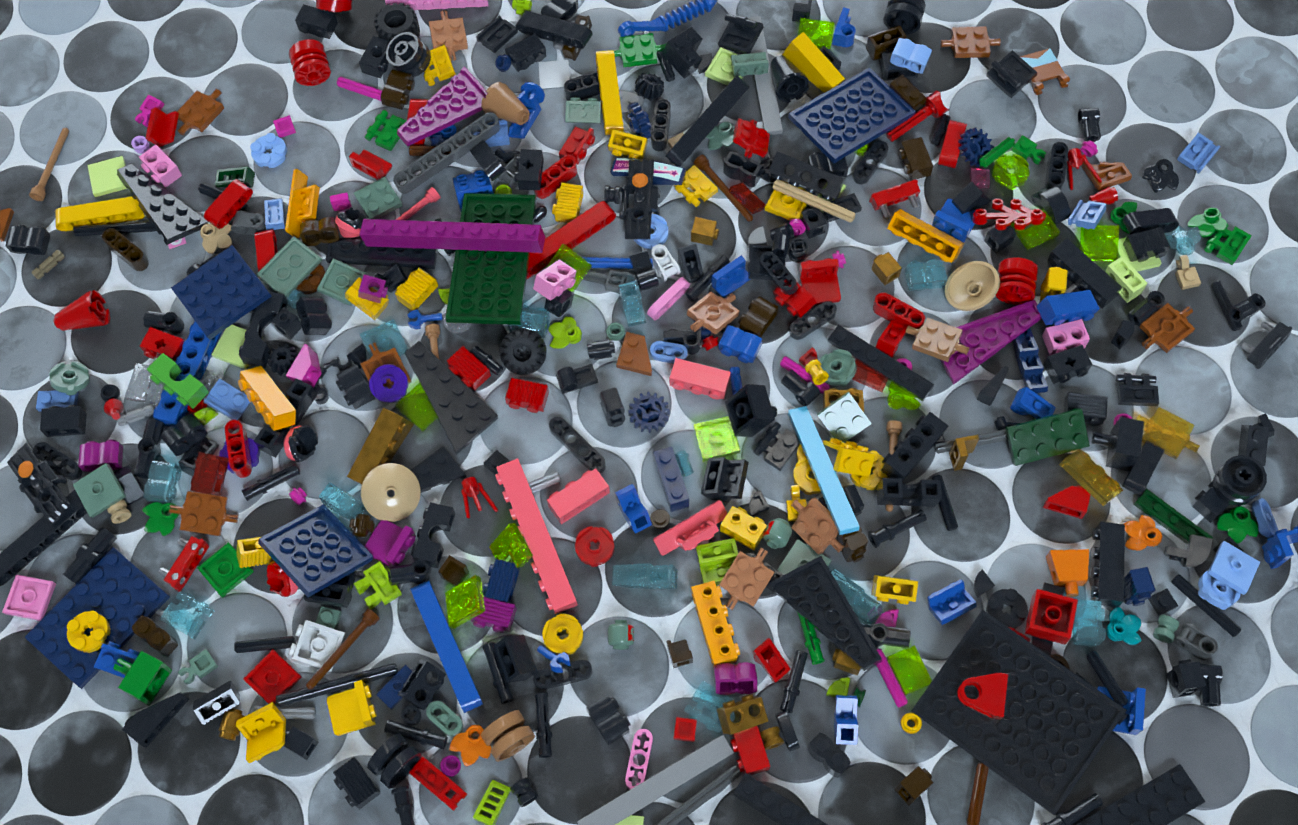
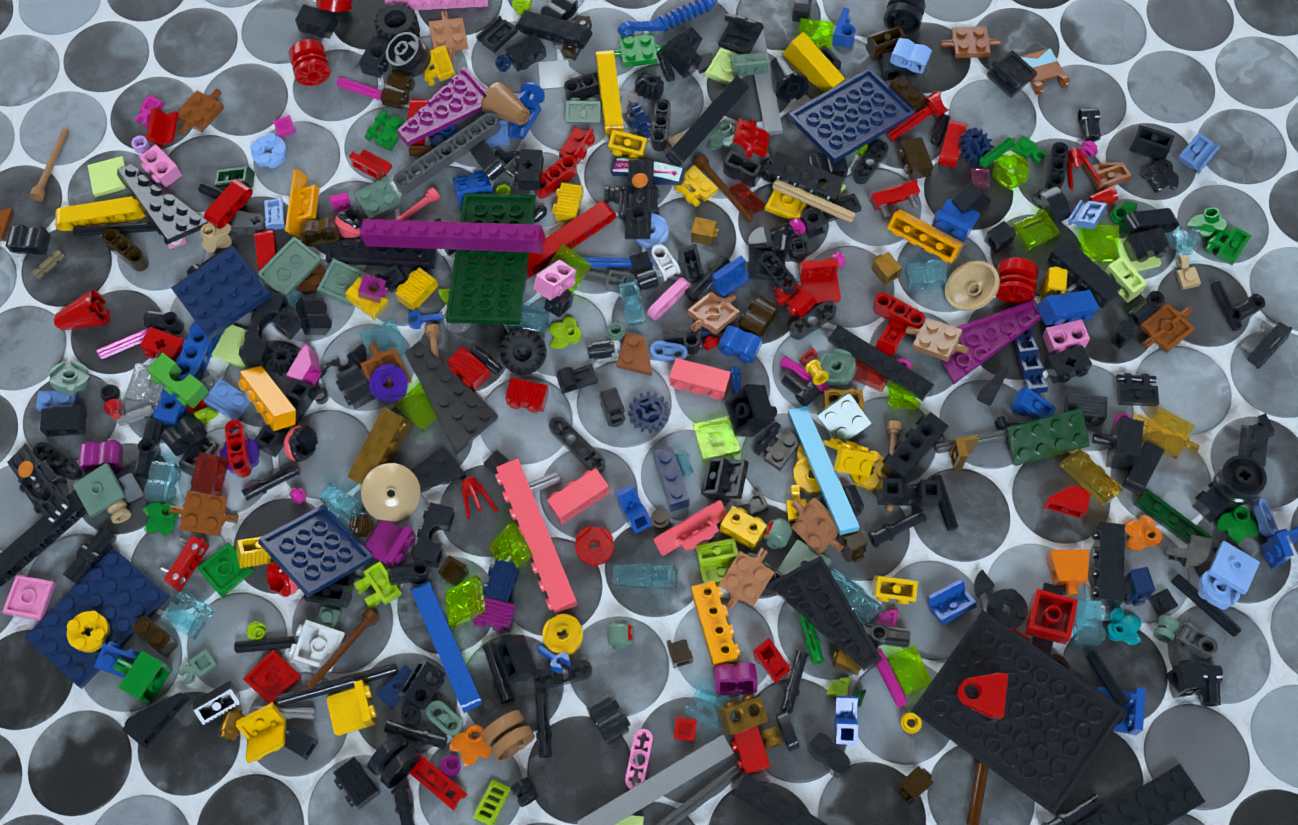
(121, 344): none -> axle
(252, 630): none -> lime plate
(1010, 216): red plant -> none
(1151, 143): none -> black brick

